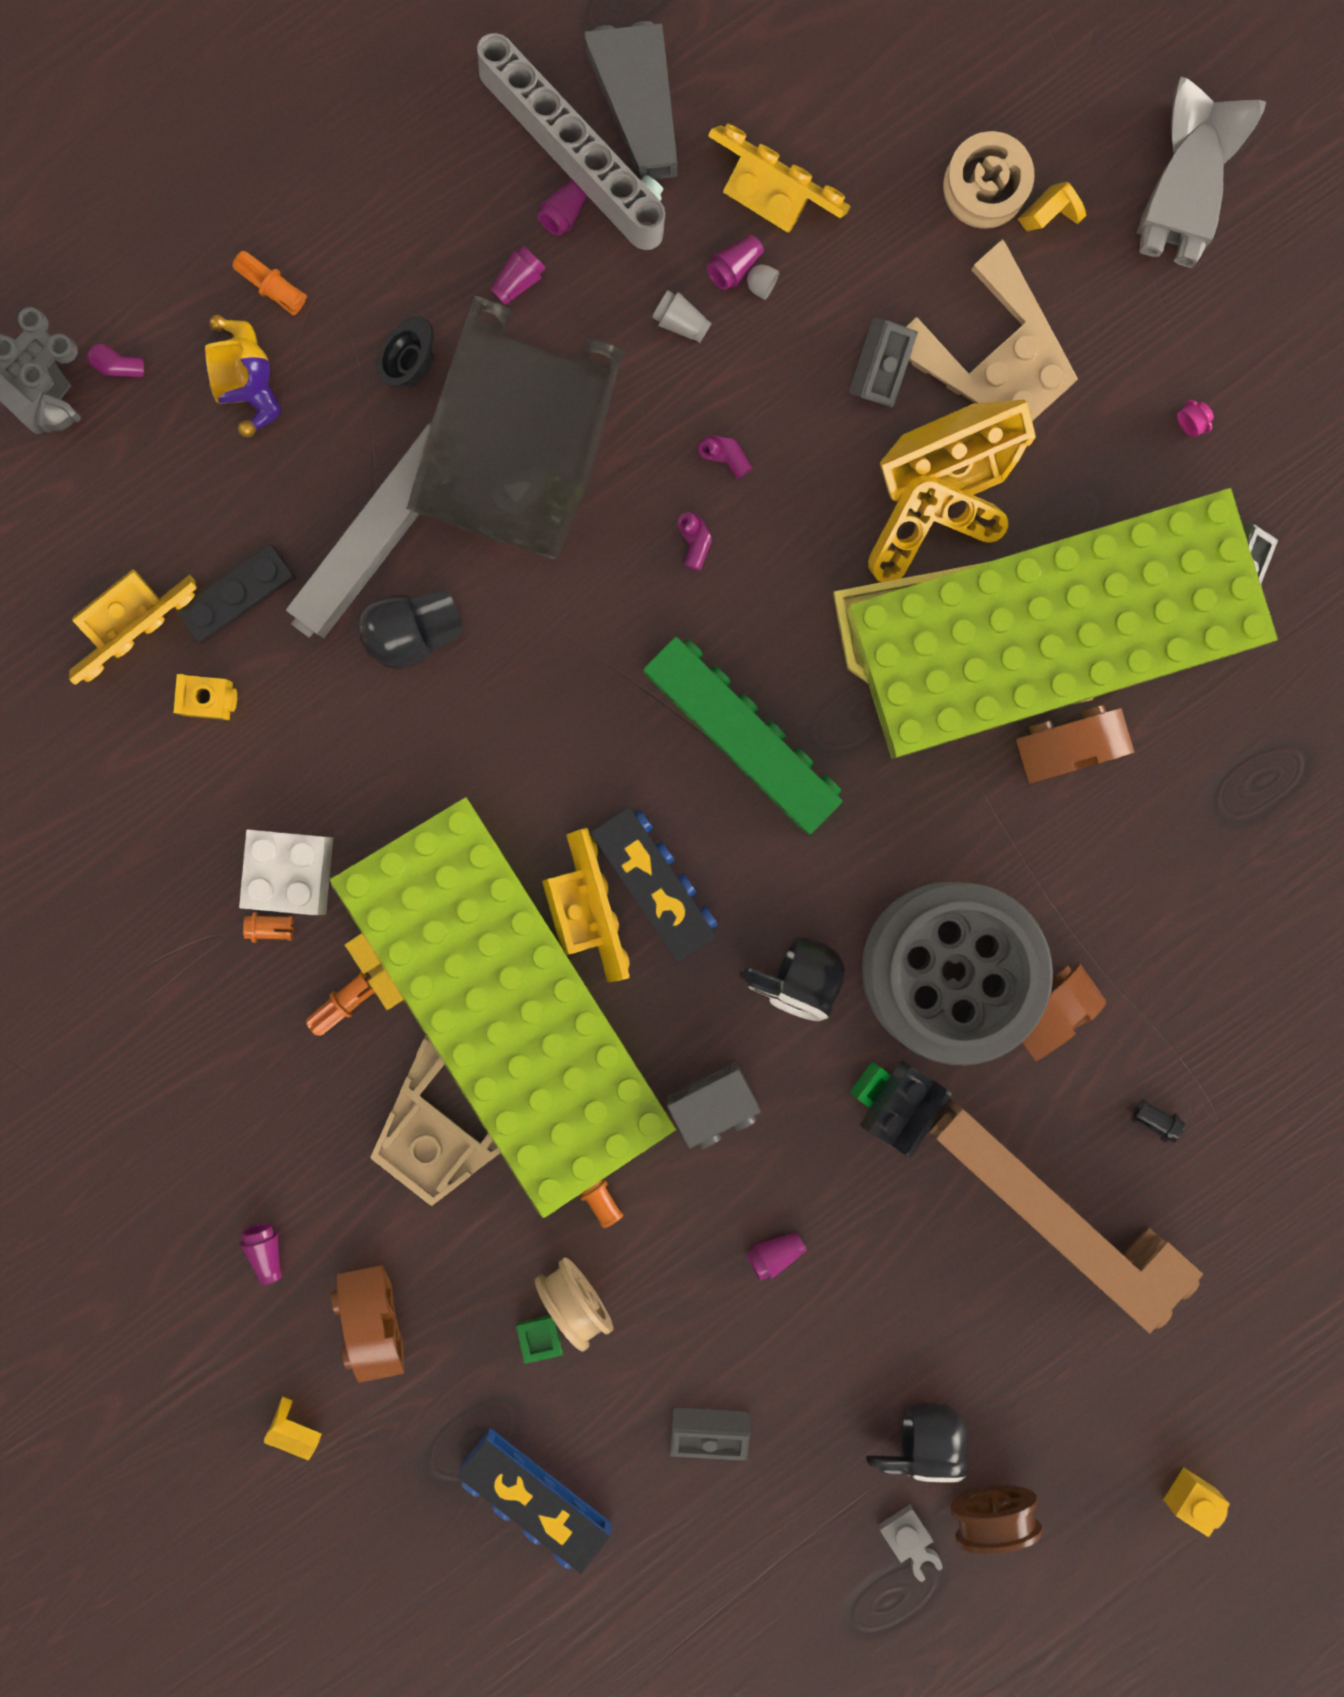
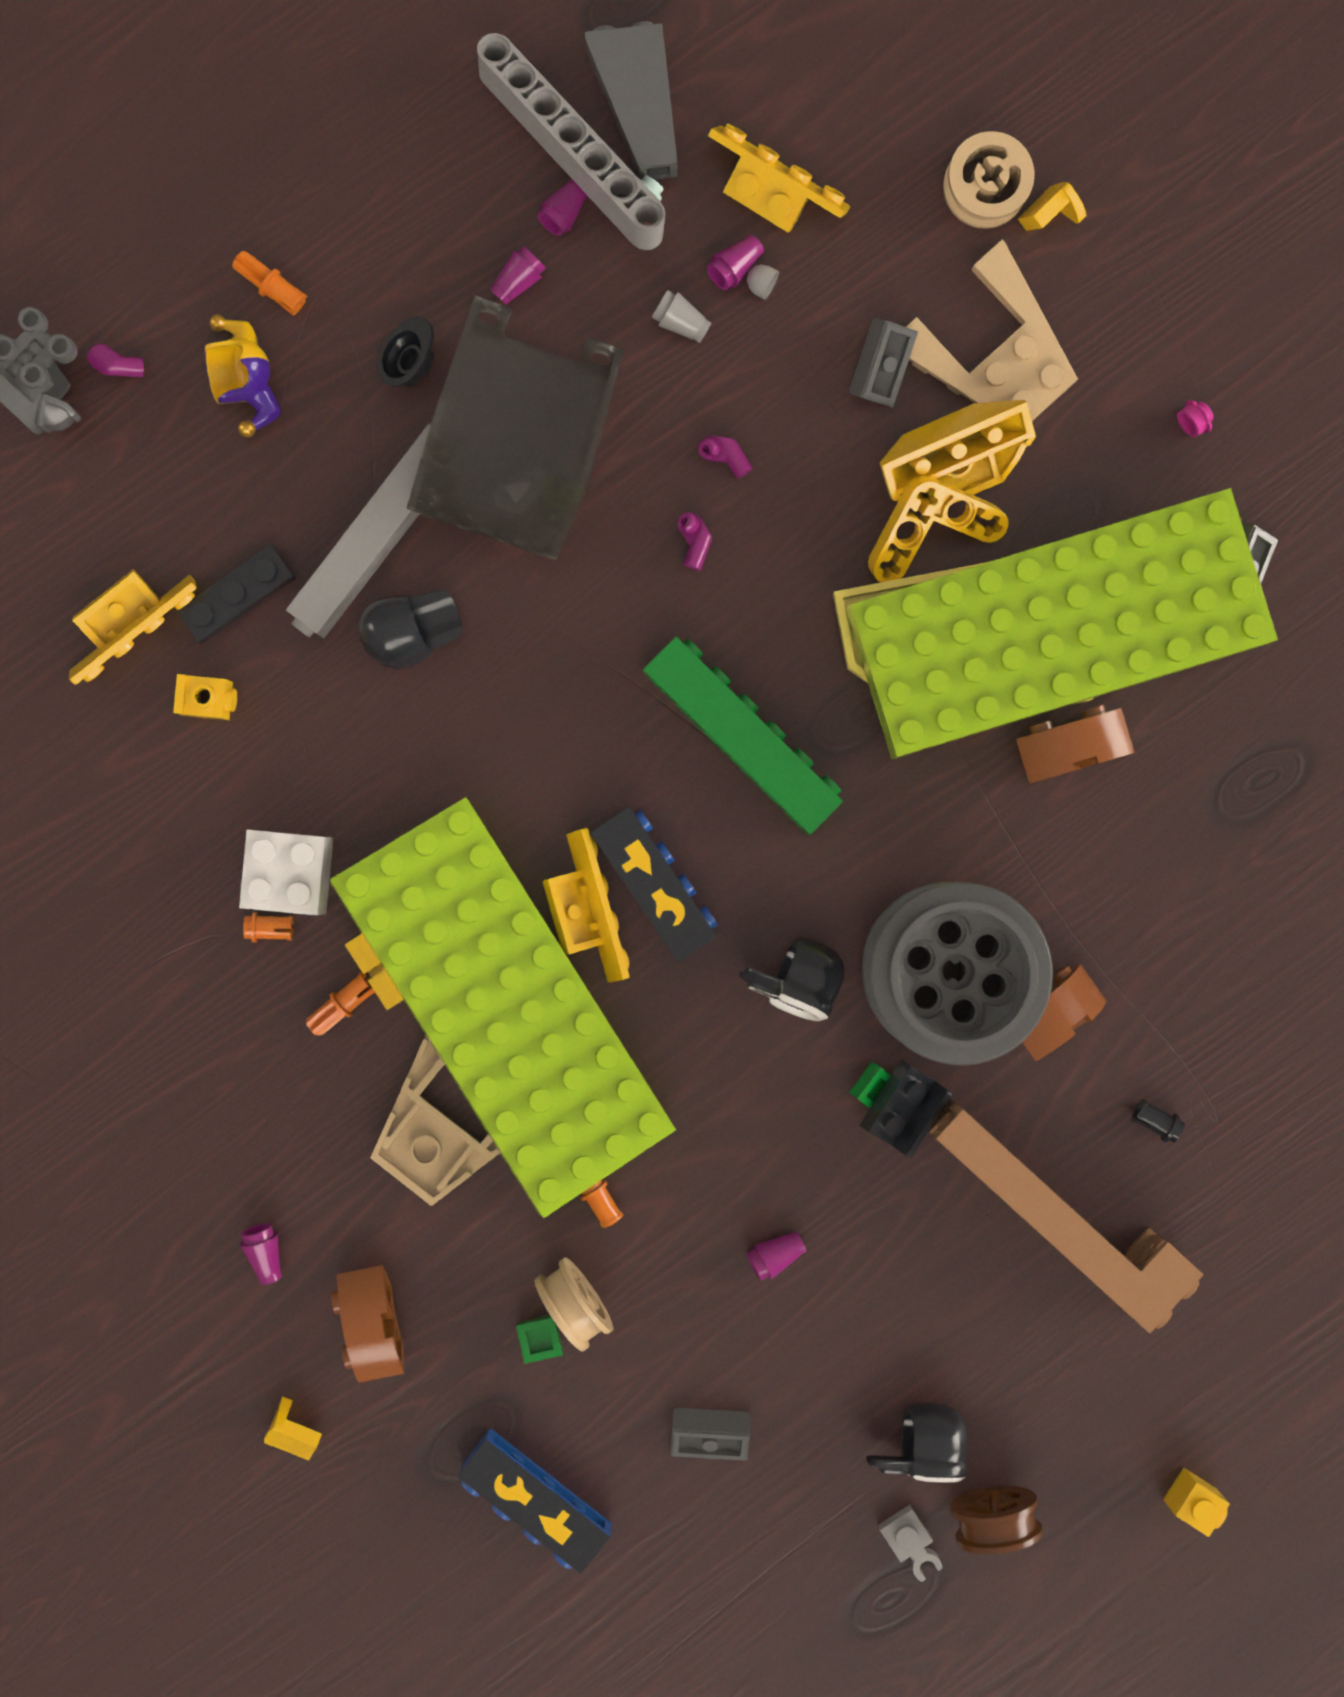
(713, 1106): dark grey brick -> none
(1190, 190): light grey hips -> none

